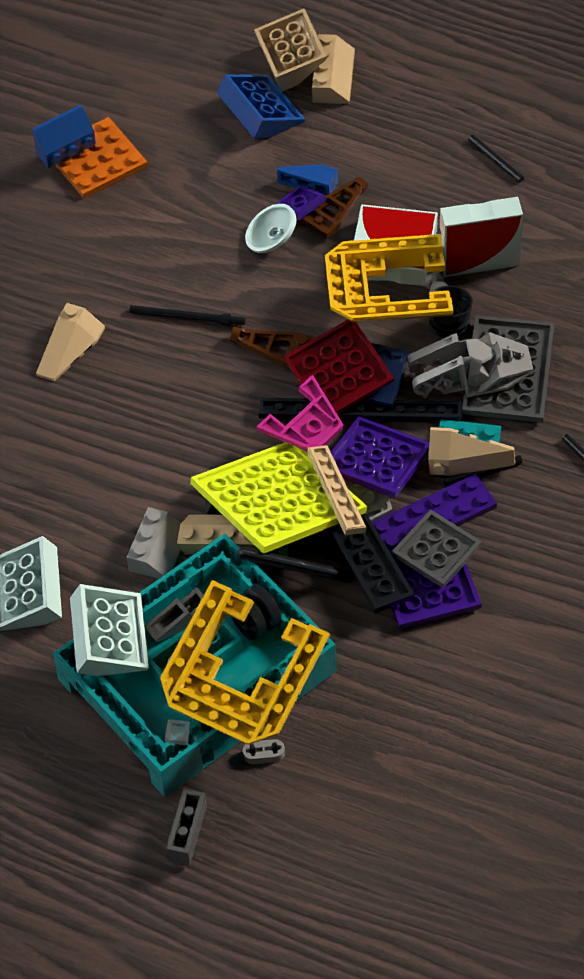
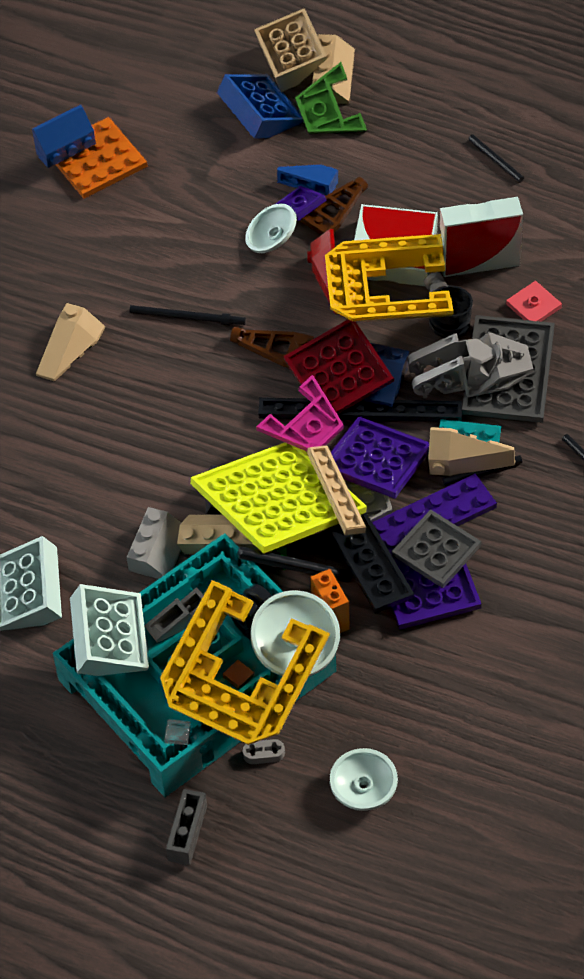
(238, 674): none -> dark orange tile
(273, 619): none -> light aqua dish
(316, 256): none -> red wedge
(320, 107): none -> bright green wing
(322, 587): none -> orange window
(363, 768): none -> light aqua dish
(534, 303): none -> coral plate

